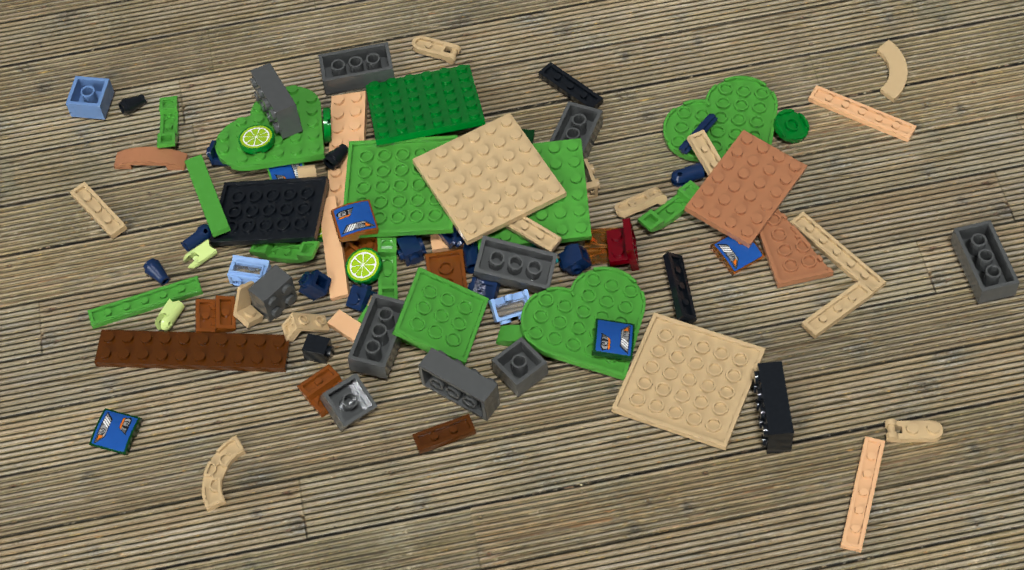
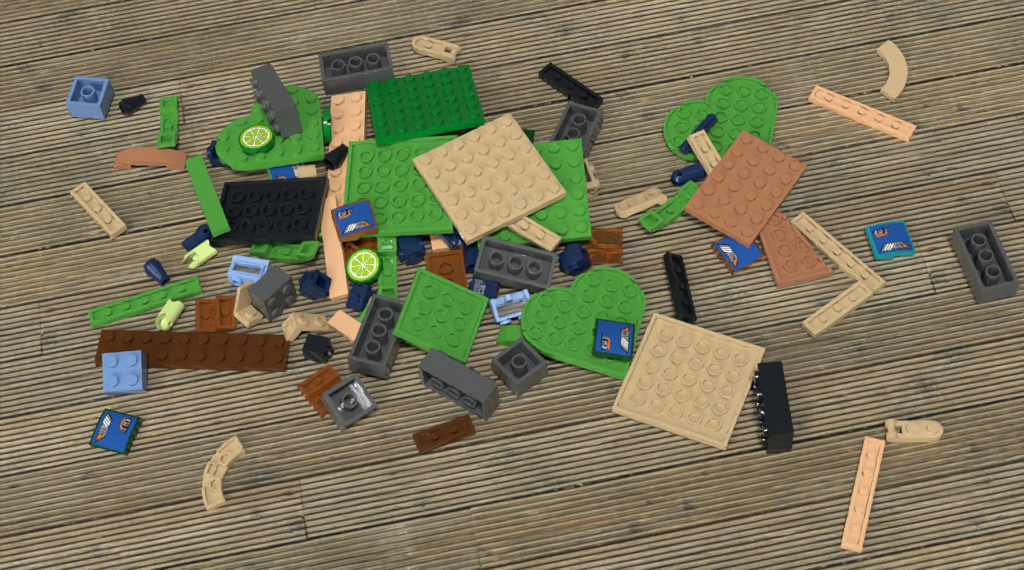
(124, 373): none -> medium blue brick
(623, 246): dark red bracket -> none
(791, 126): green tile -> none
(890, 240): none -> slope

